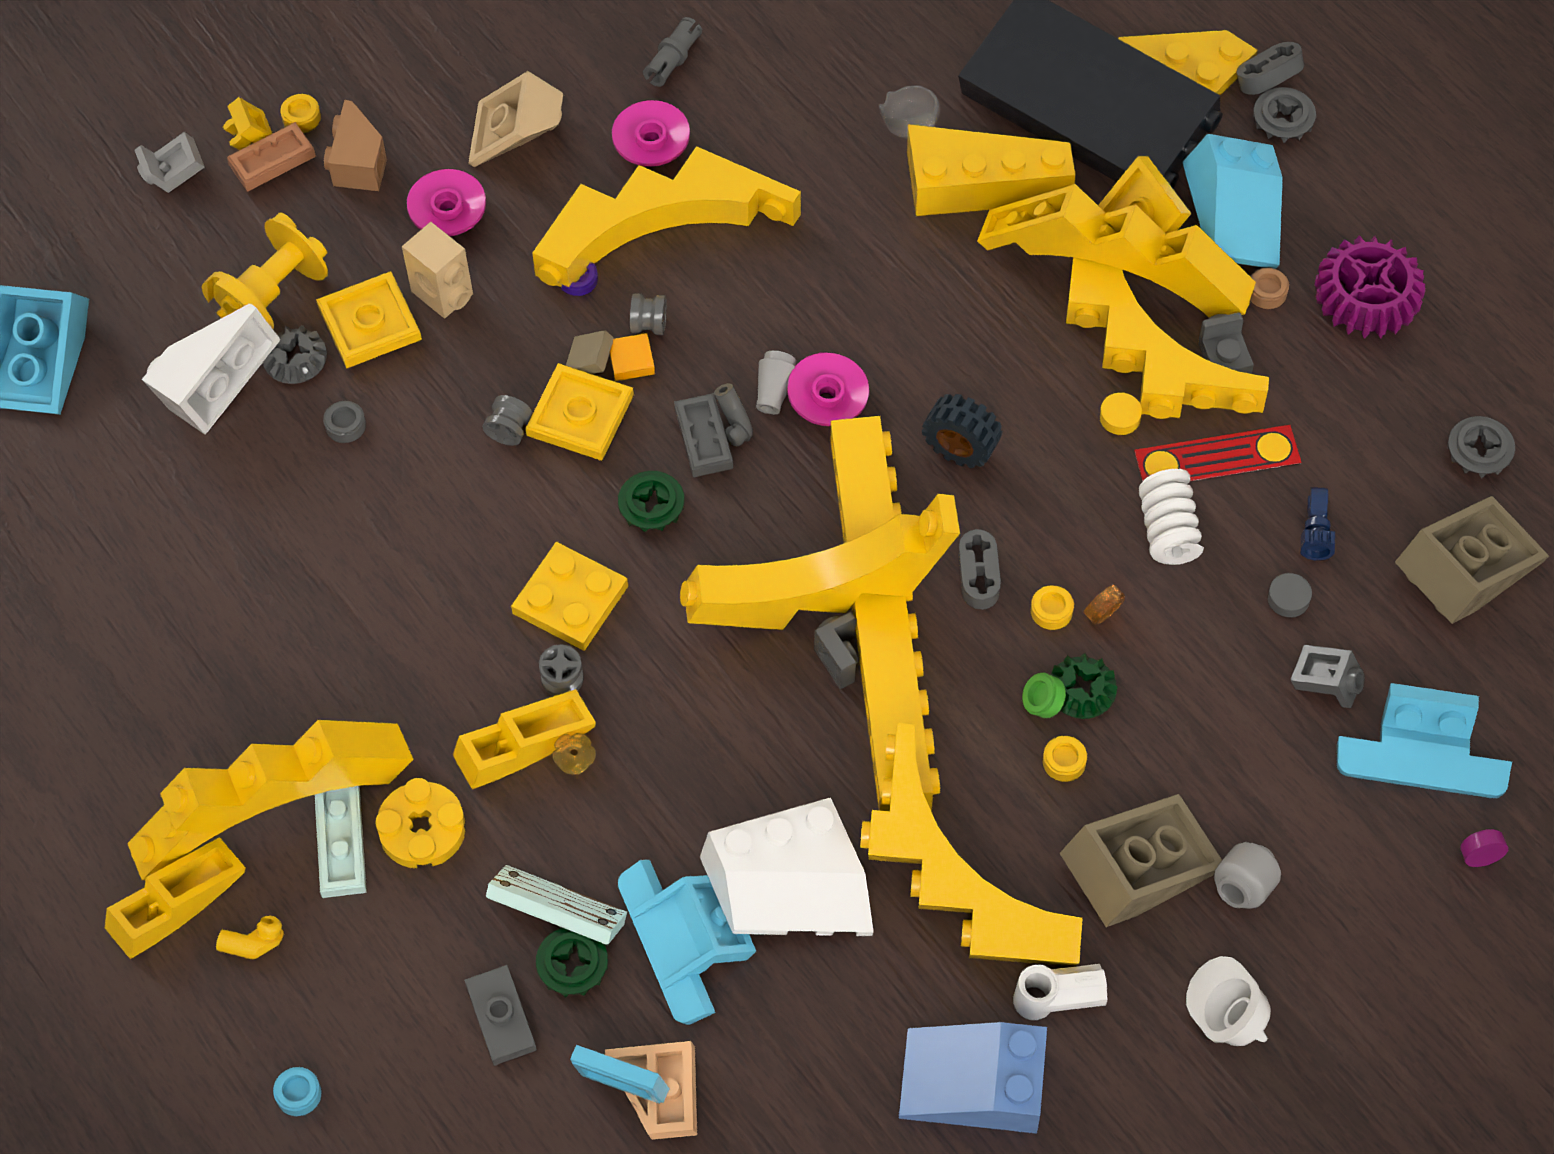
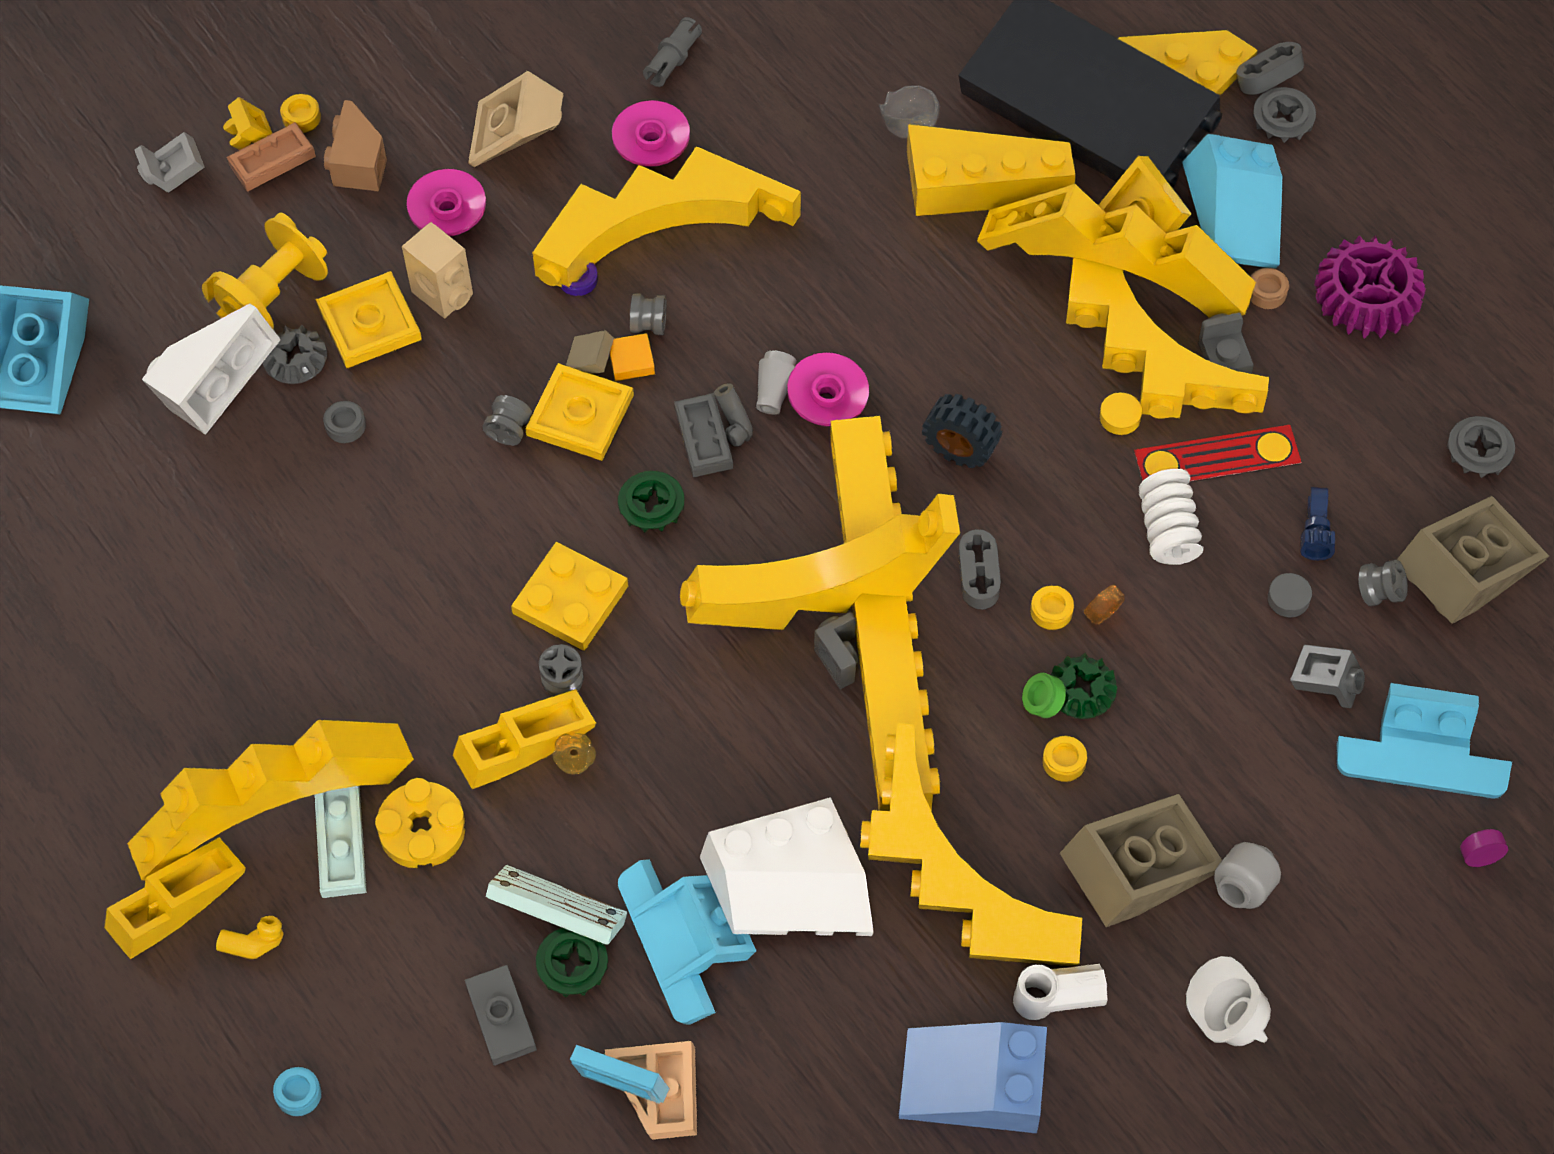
(1383, 582): none -> dark grey wheel

